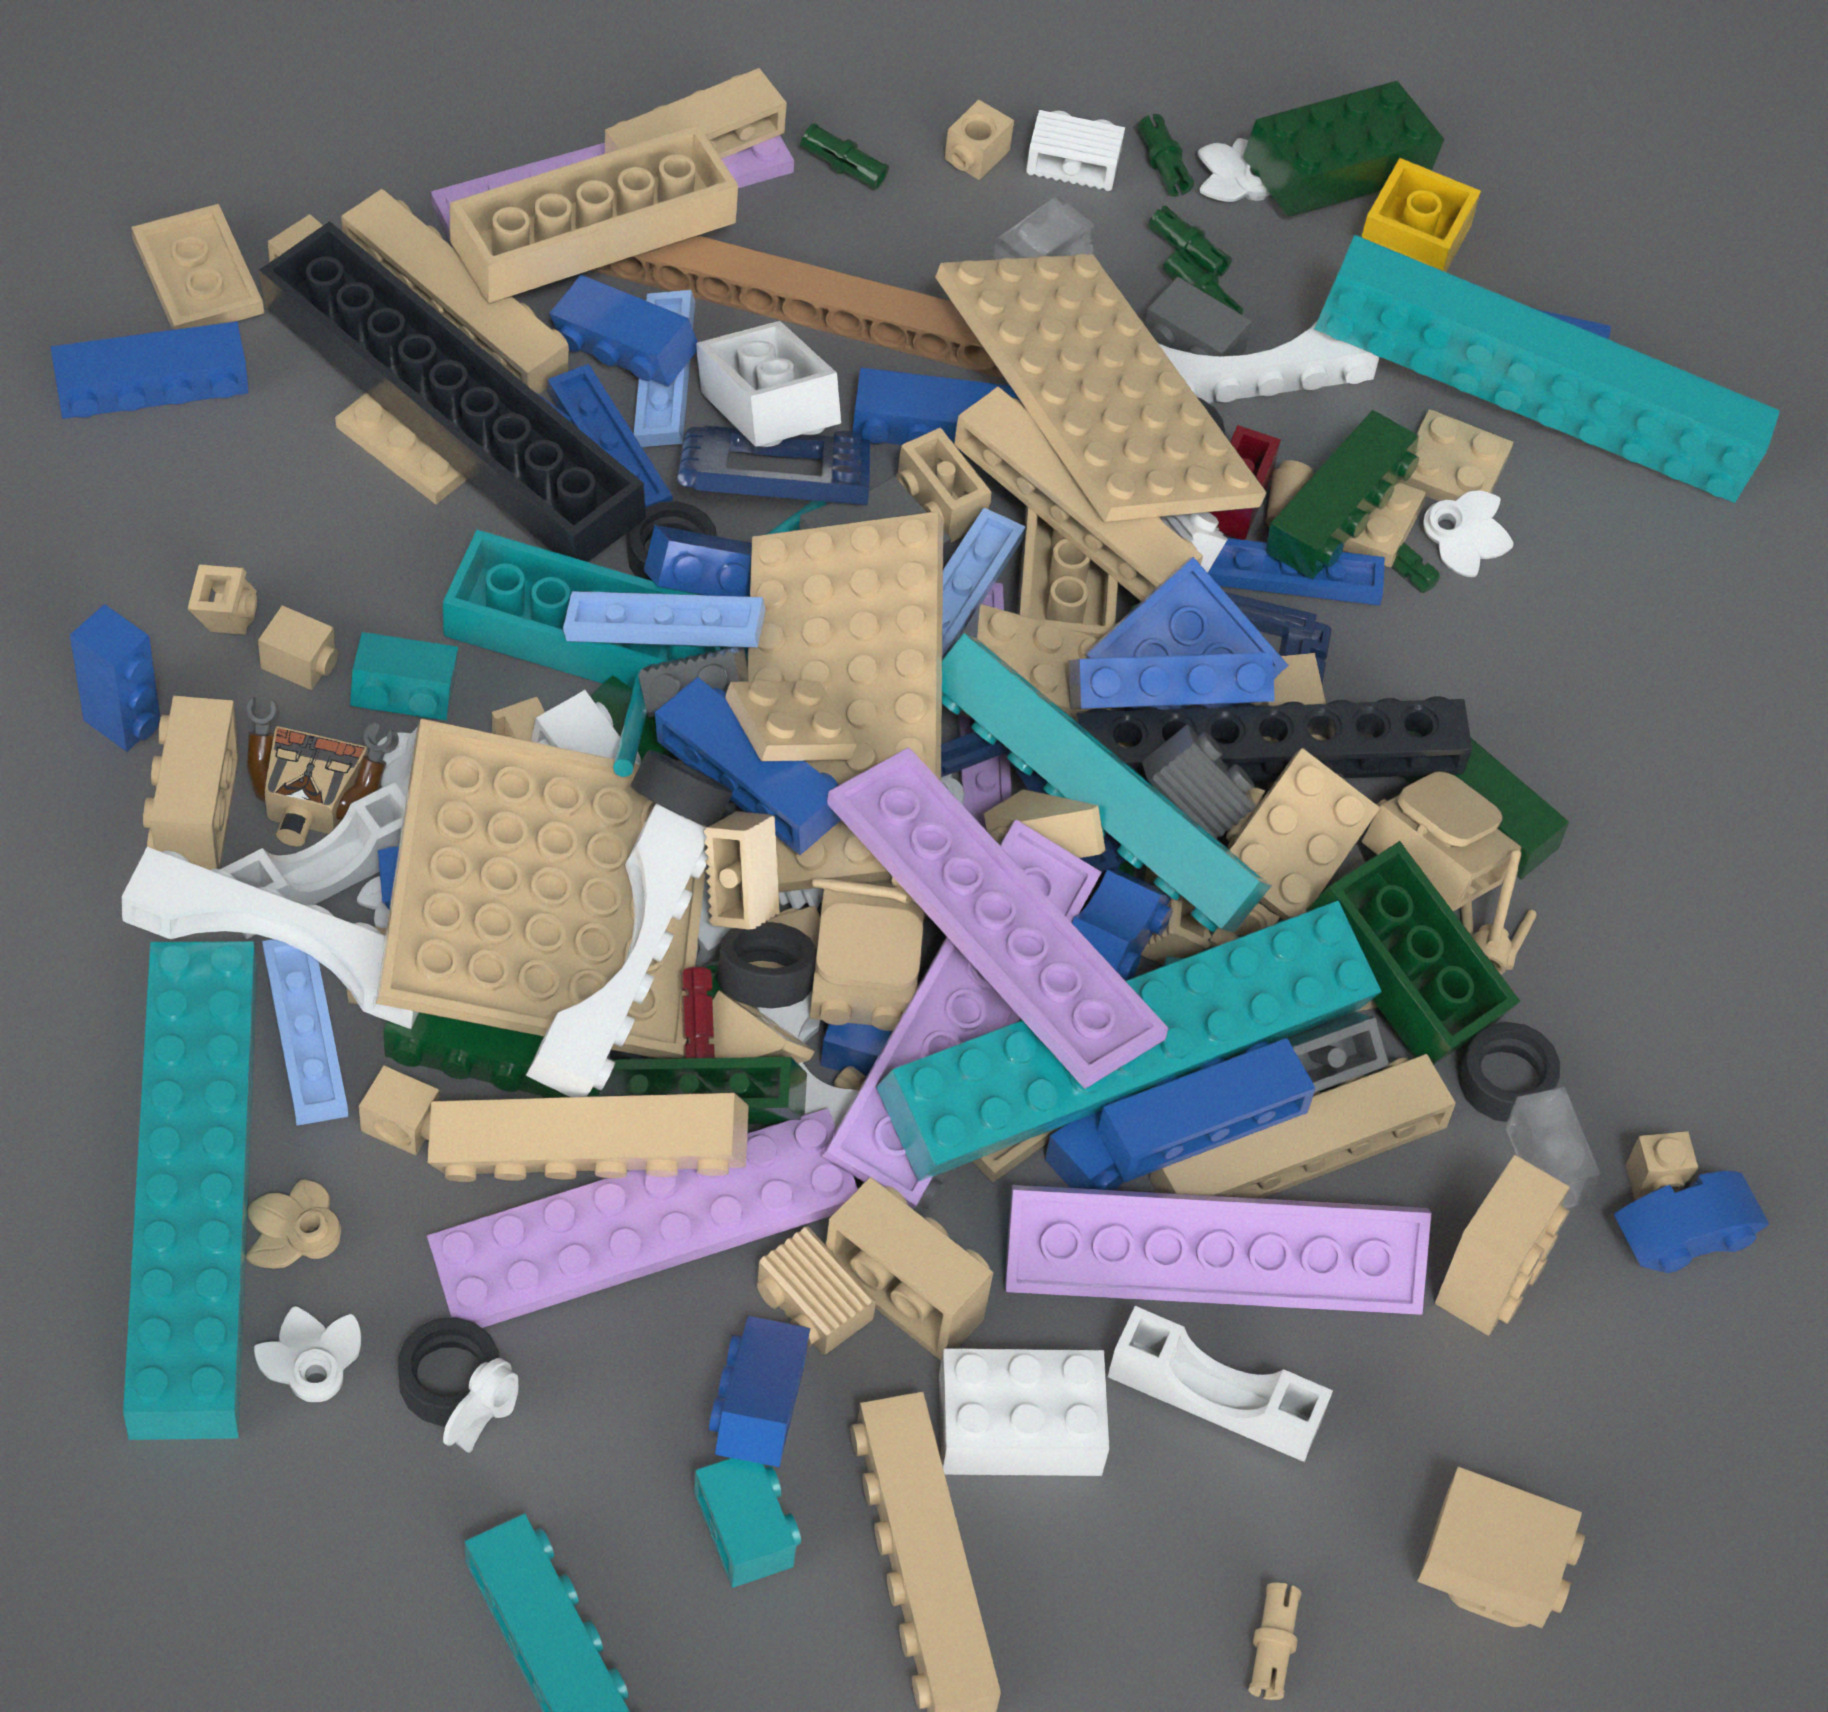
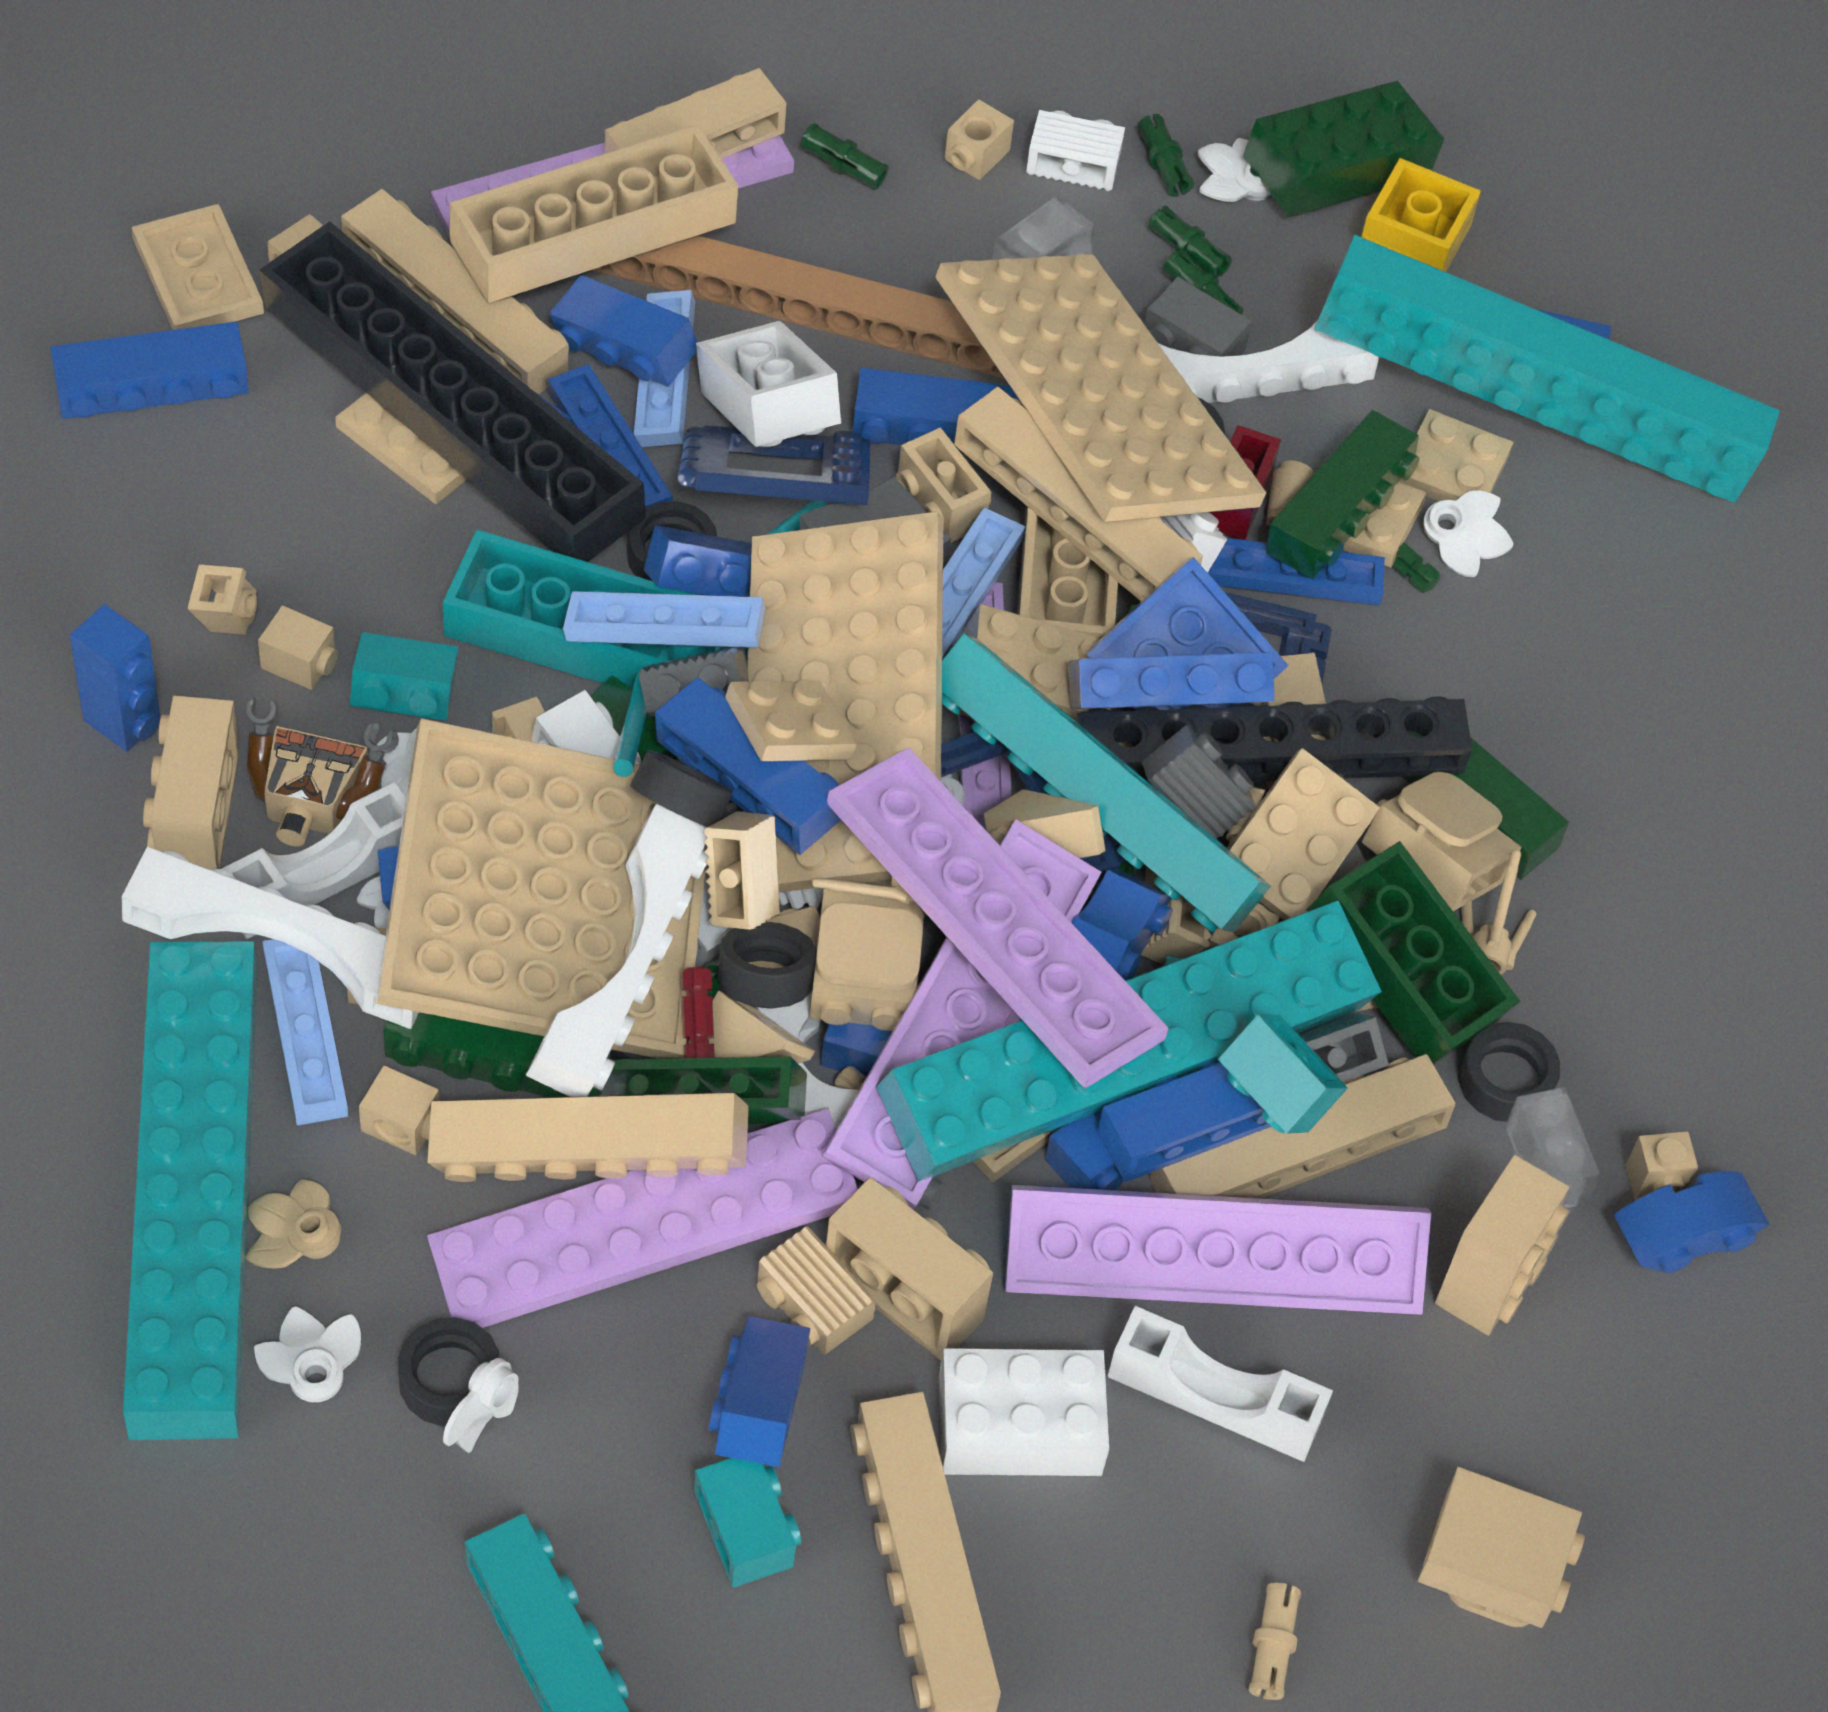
(1281, 1074): none -> brick

